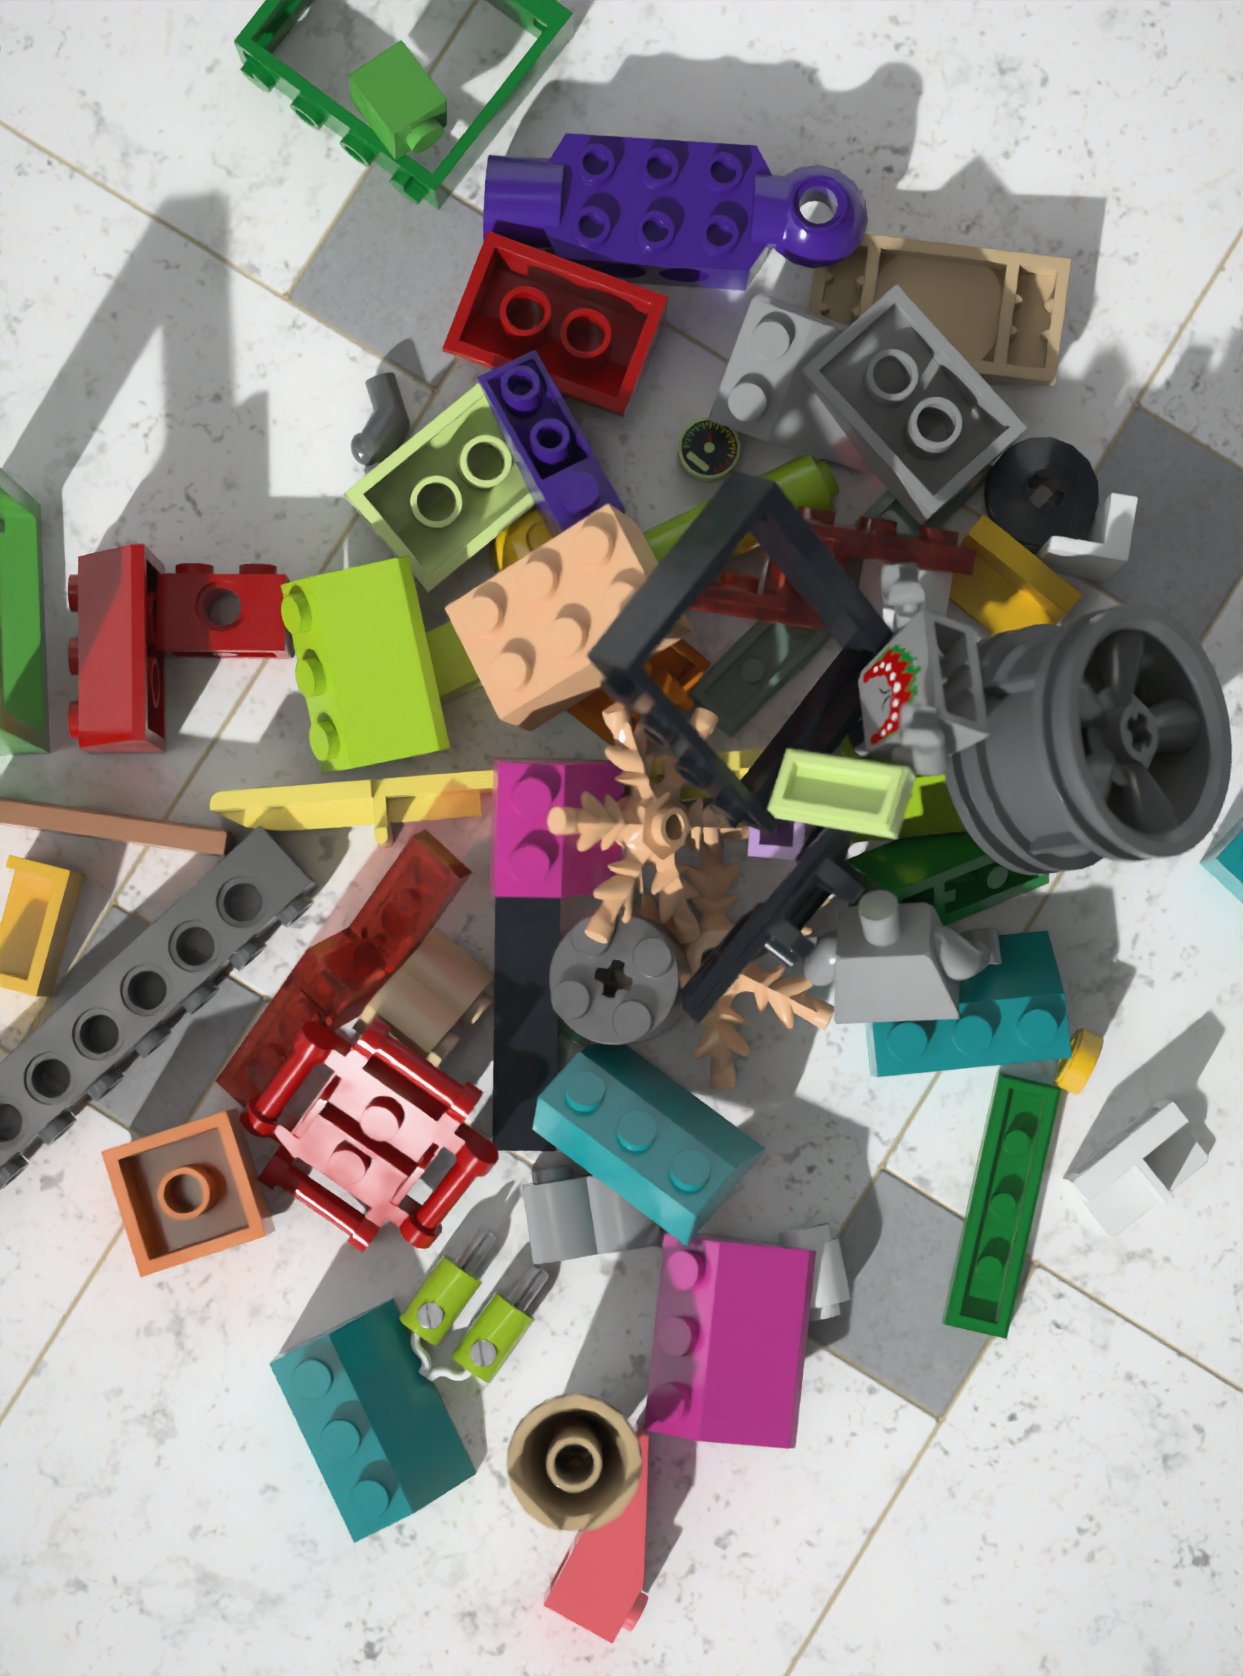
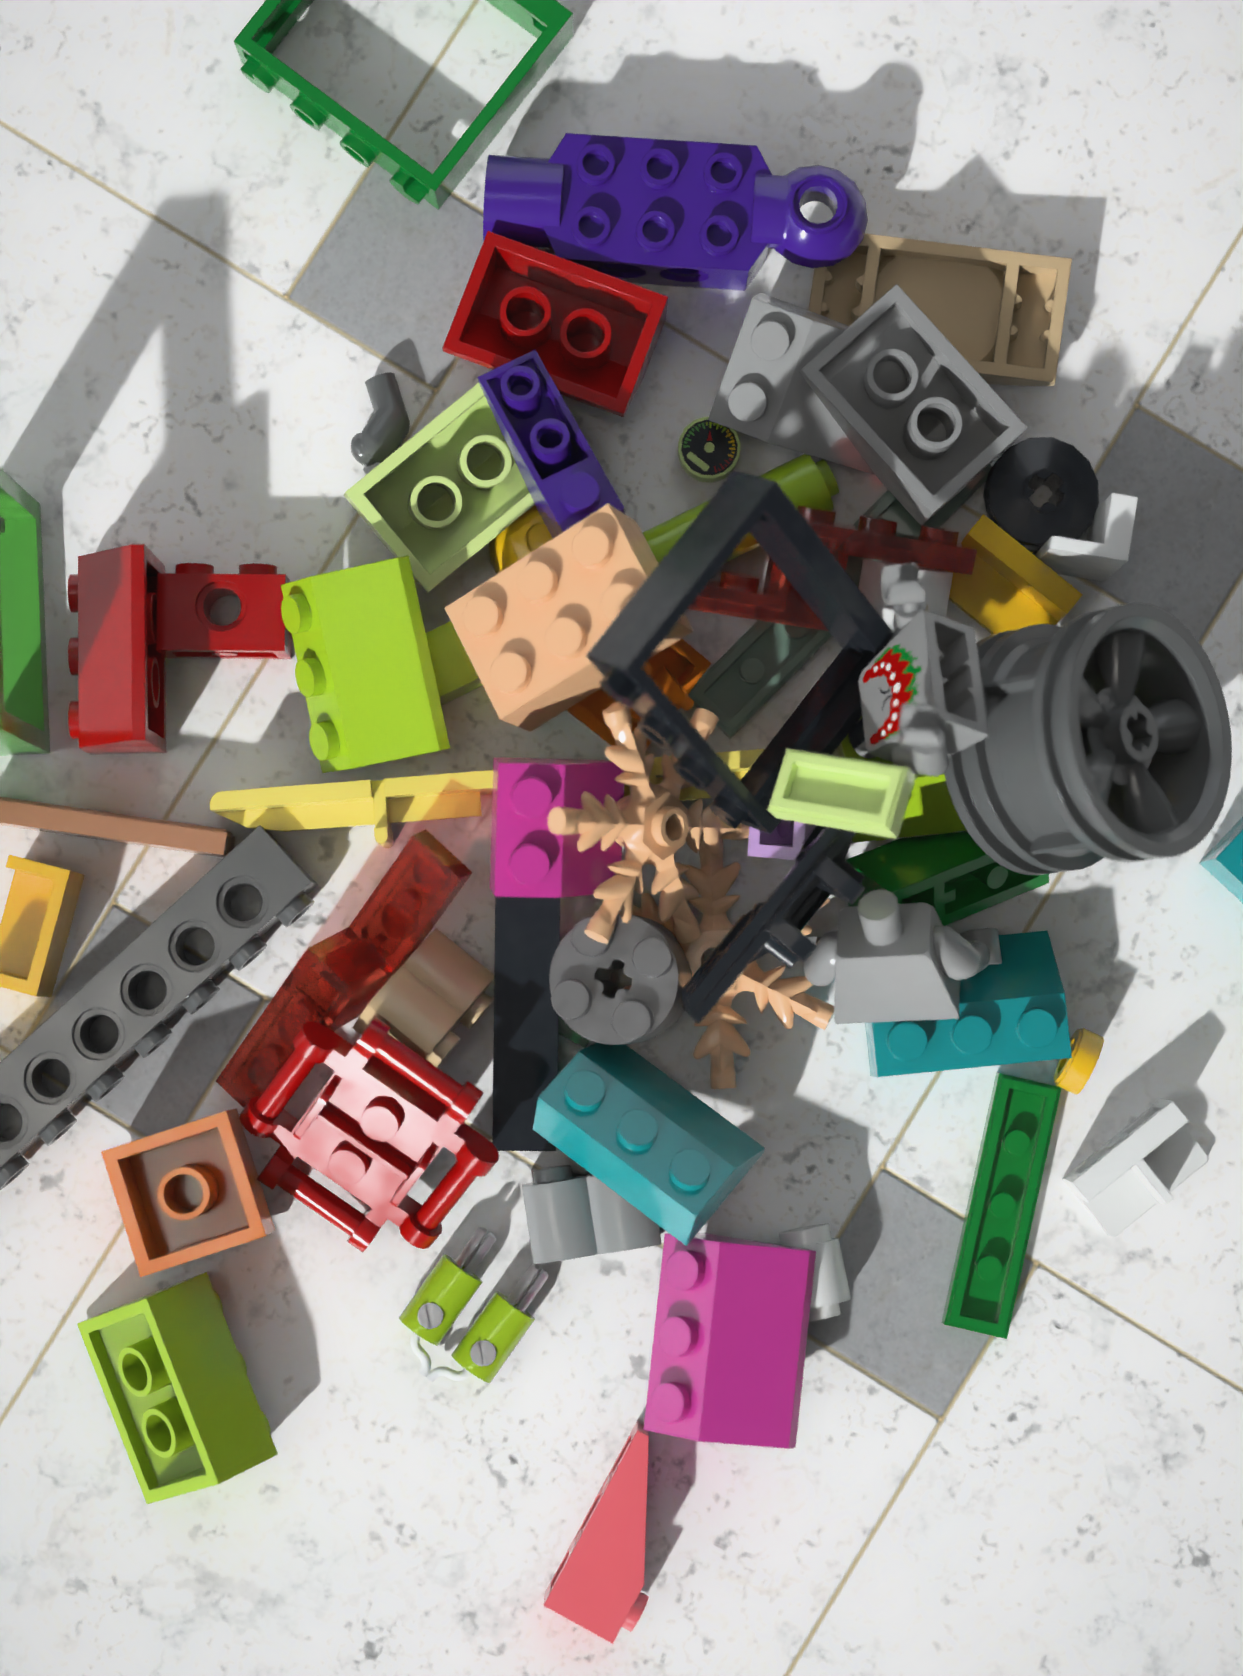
(178, 1389): none -> lime slope
(372, 1420): teal slope -> none
(399, 101): bright green brick -> none
(568, 1486): tan cone -> none

